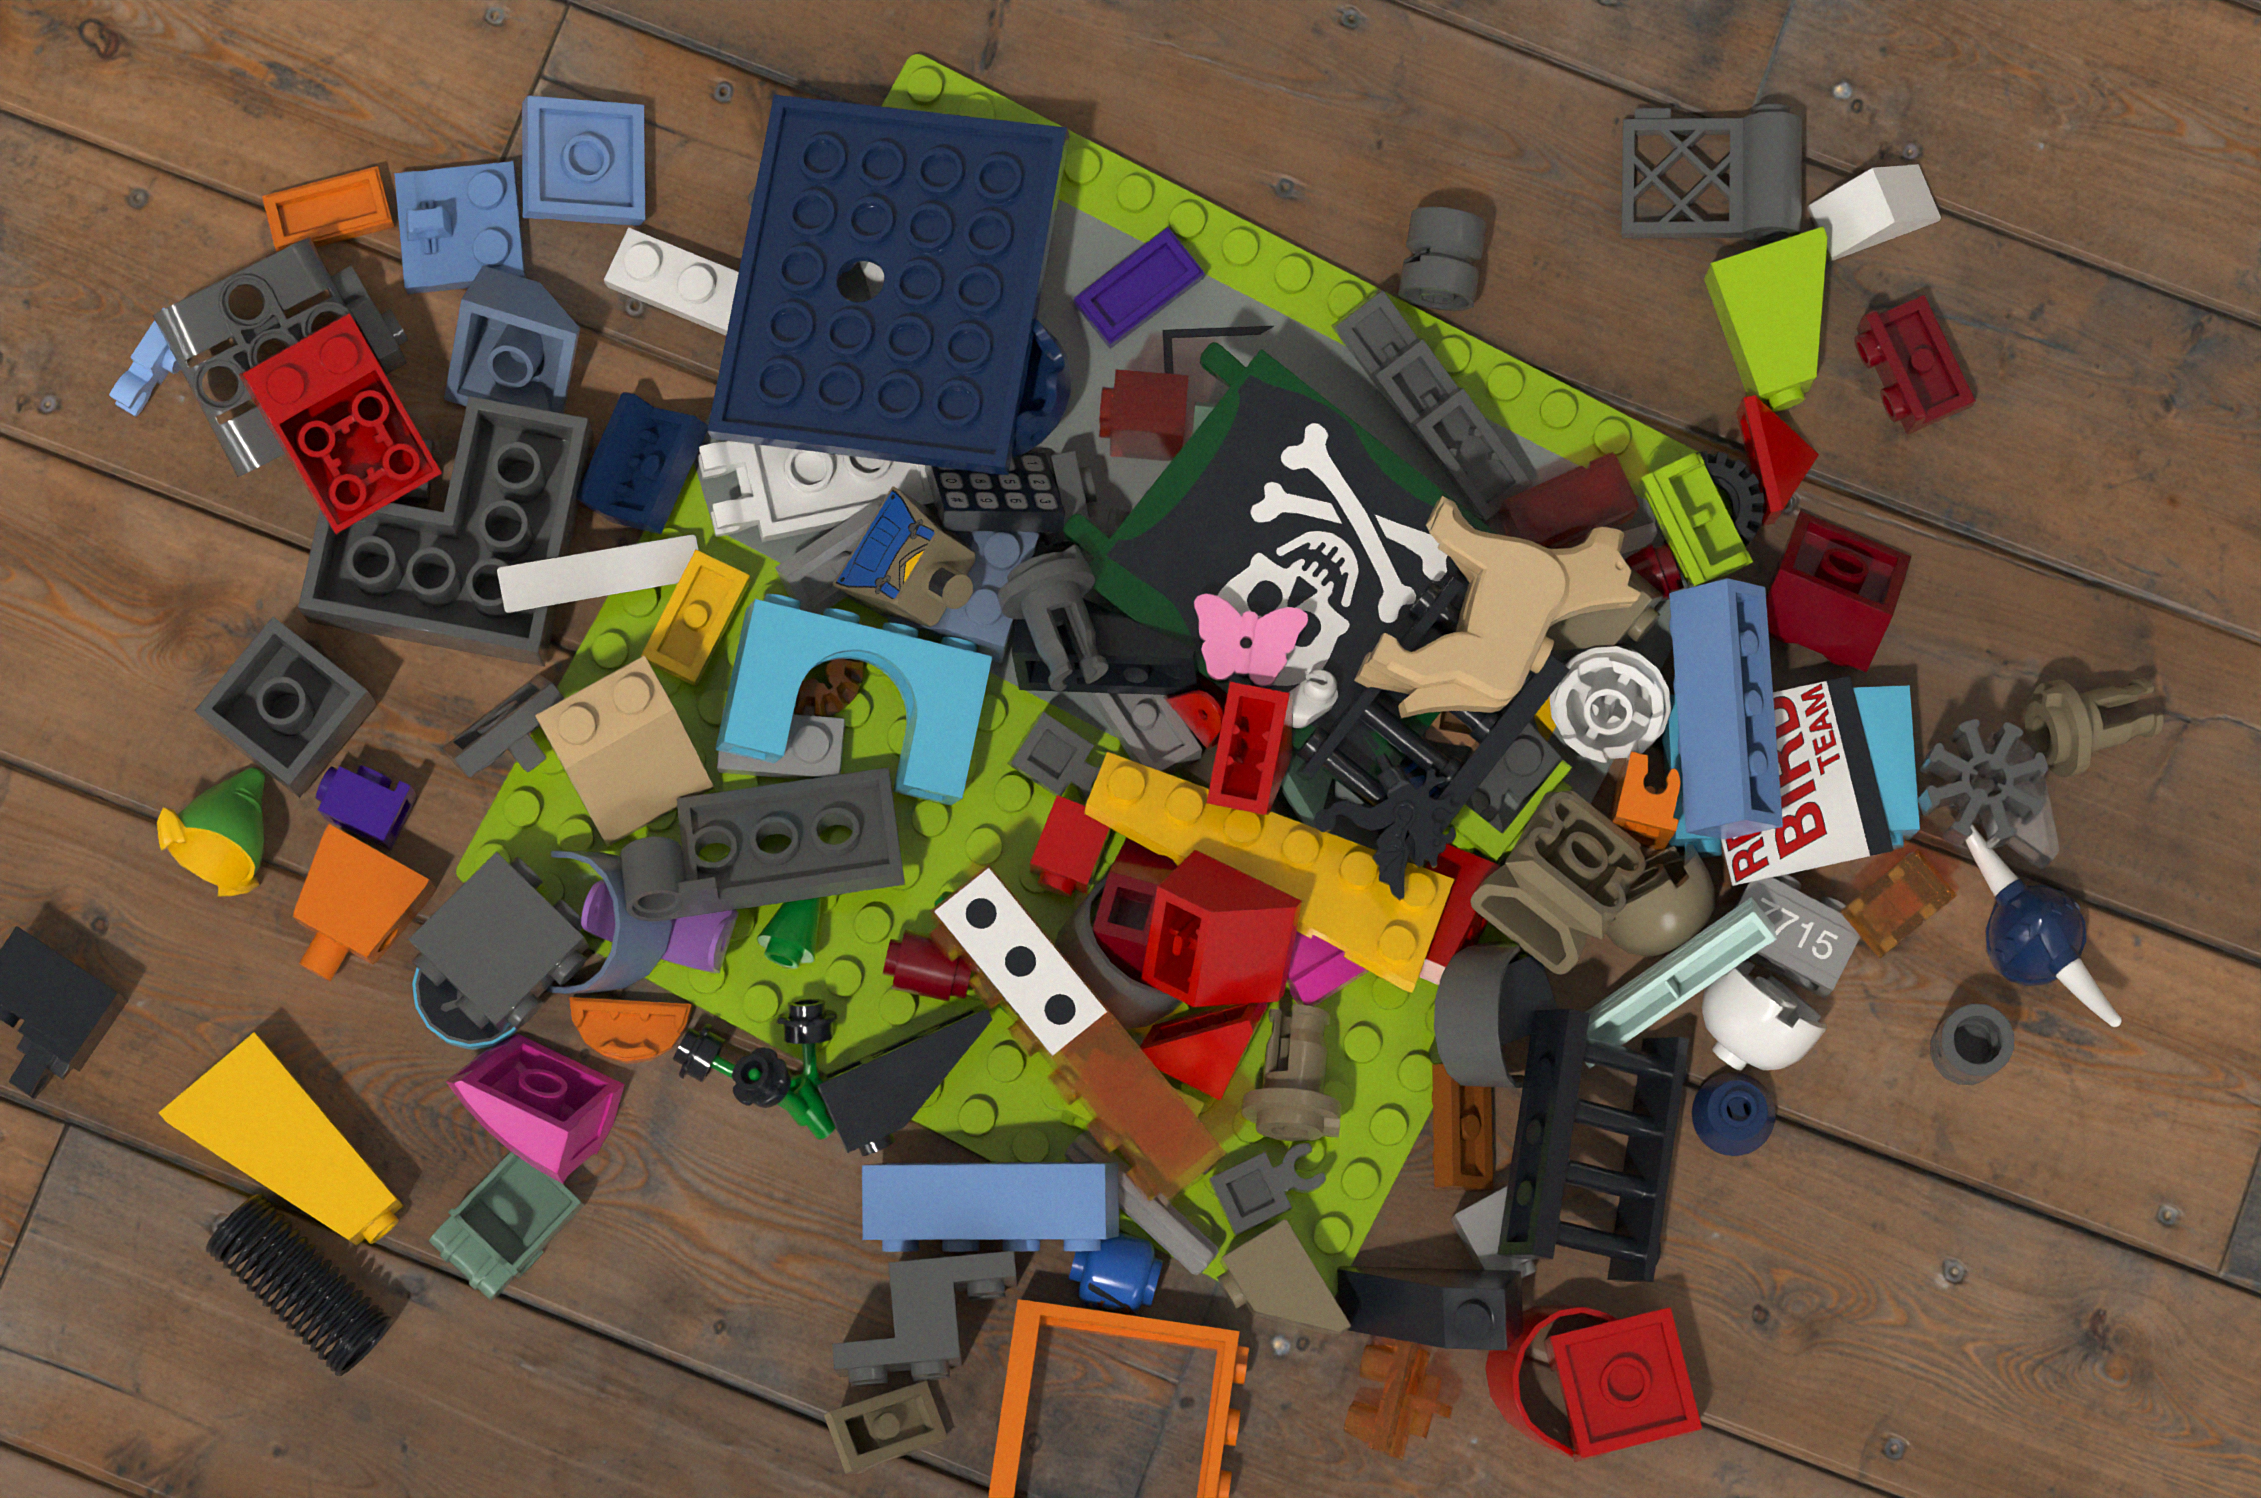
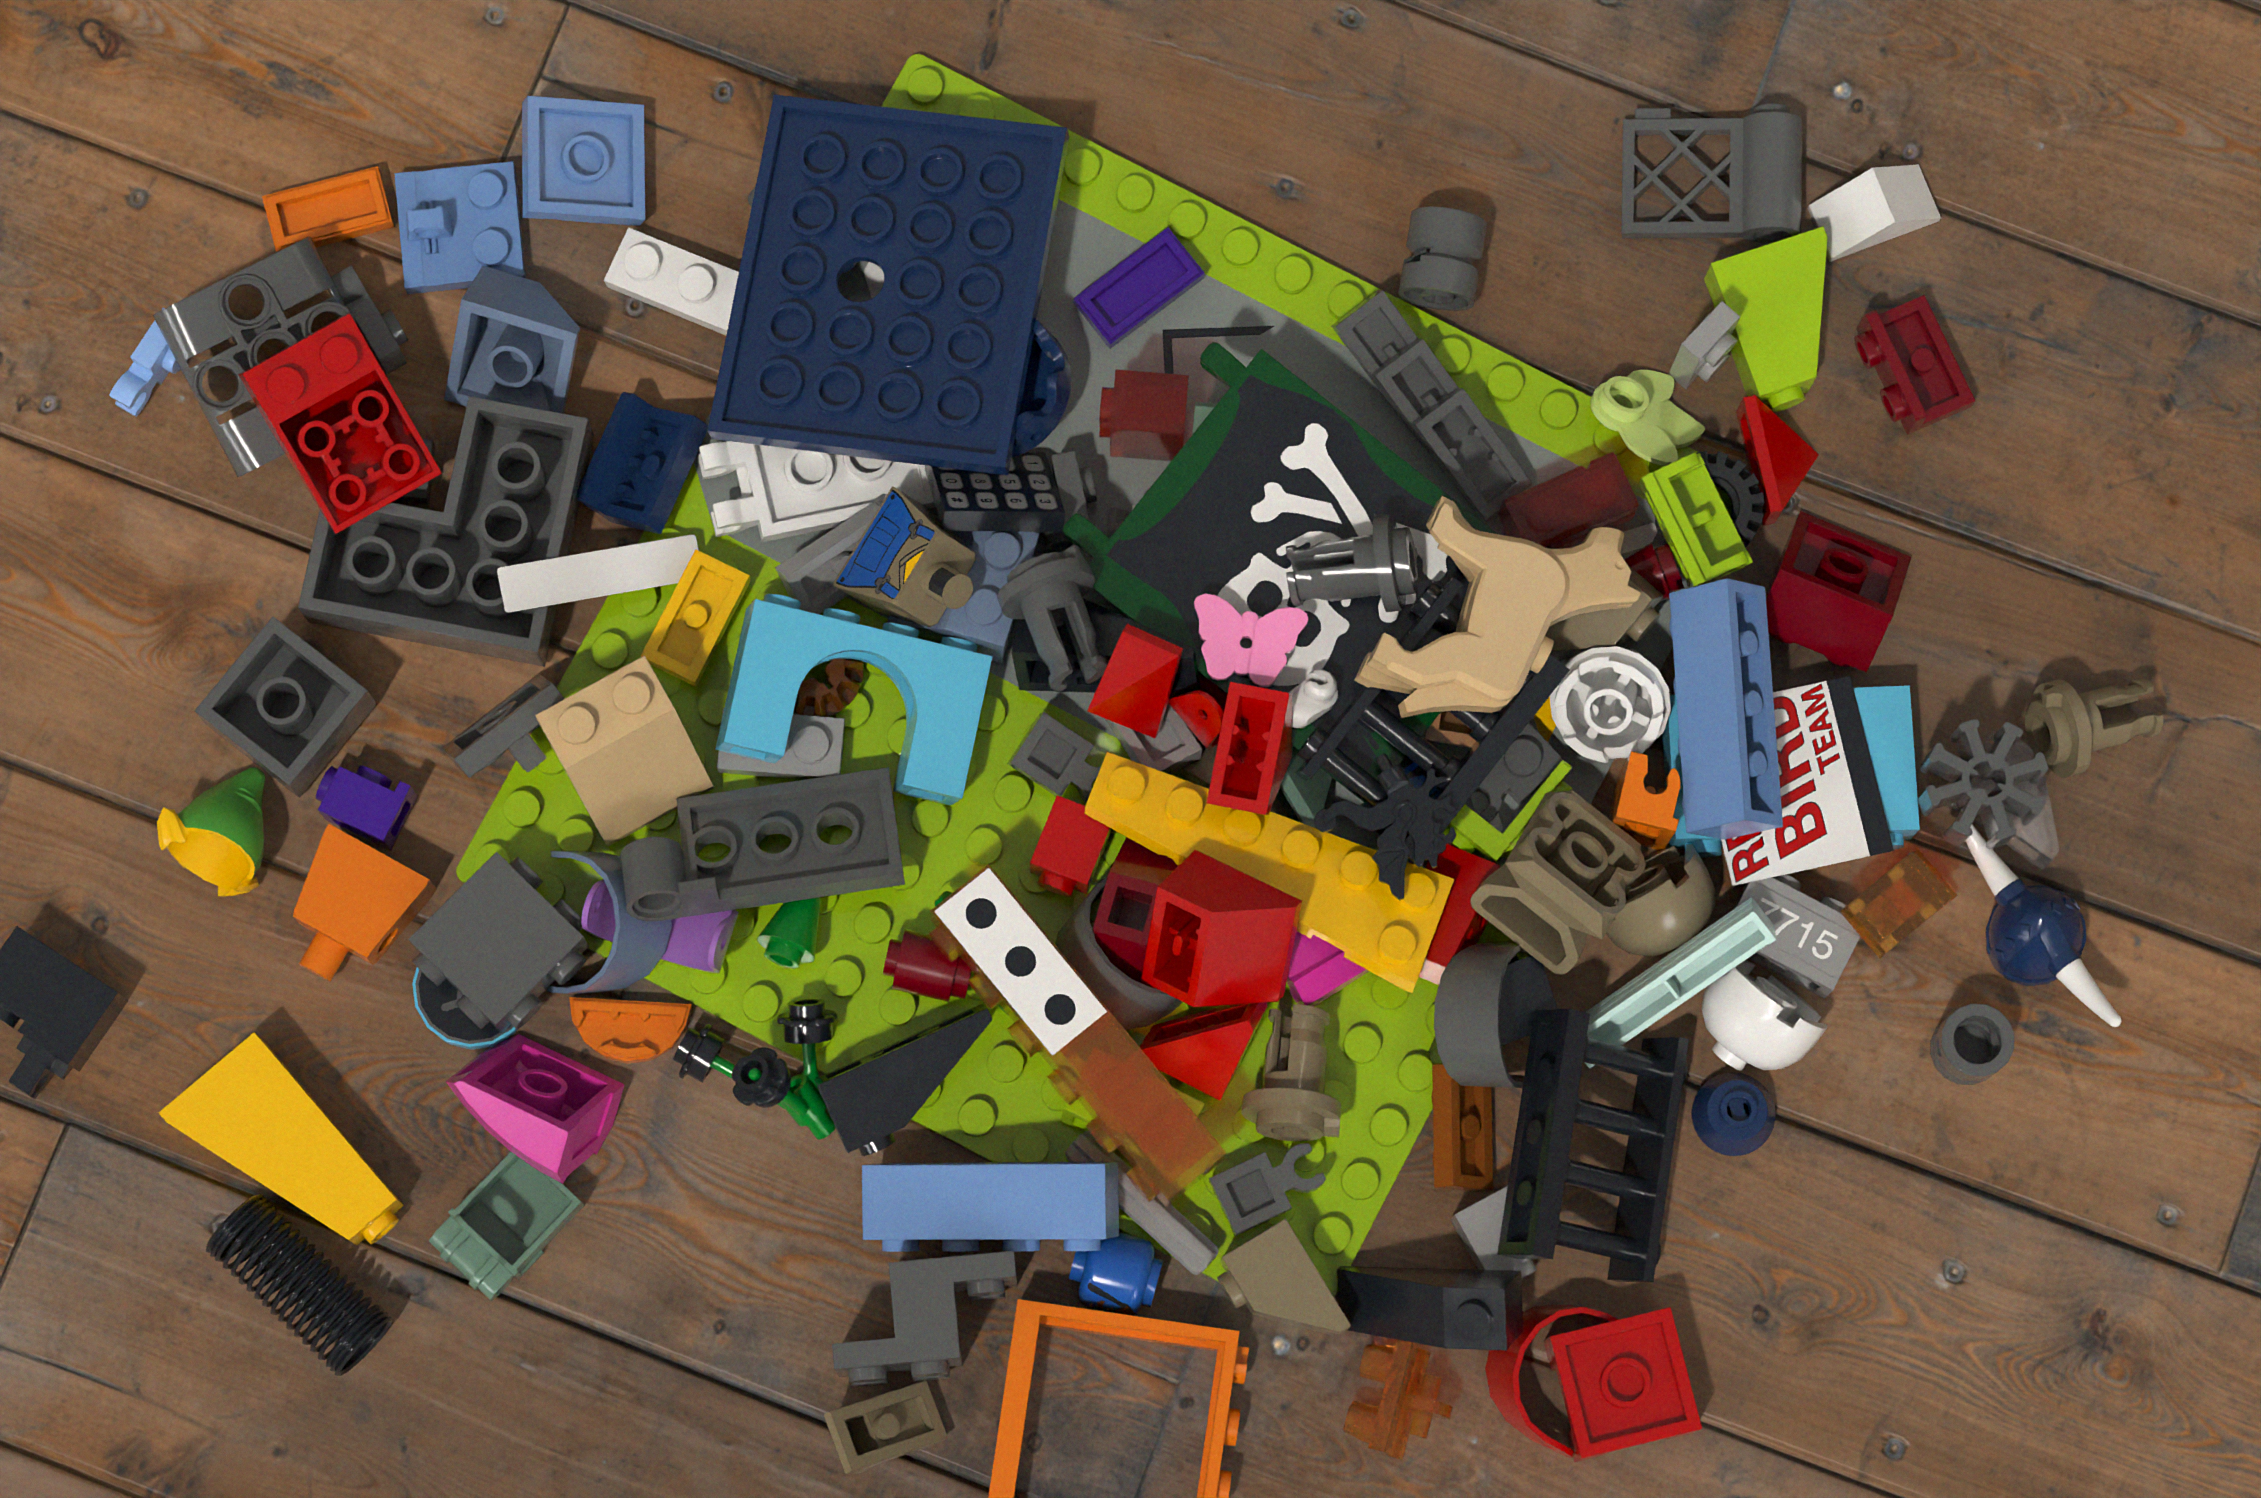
(1137, 681): none -> red slope
(1357, 567): none -> dark grey piece
(1645, 416): none -> yellowish green plate
(1706, 347): none -> light grey plate

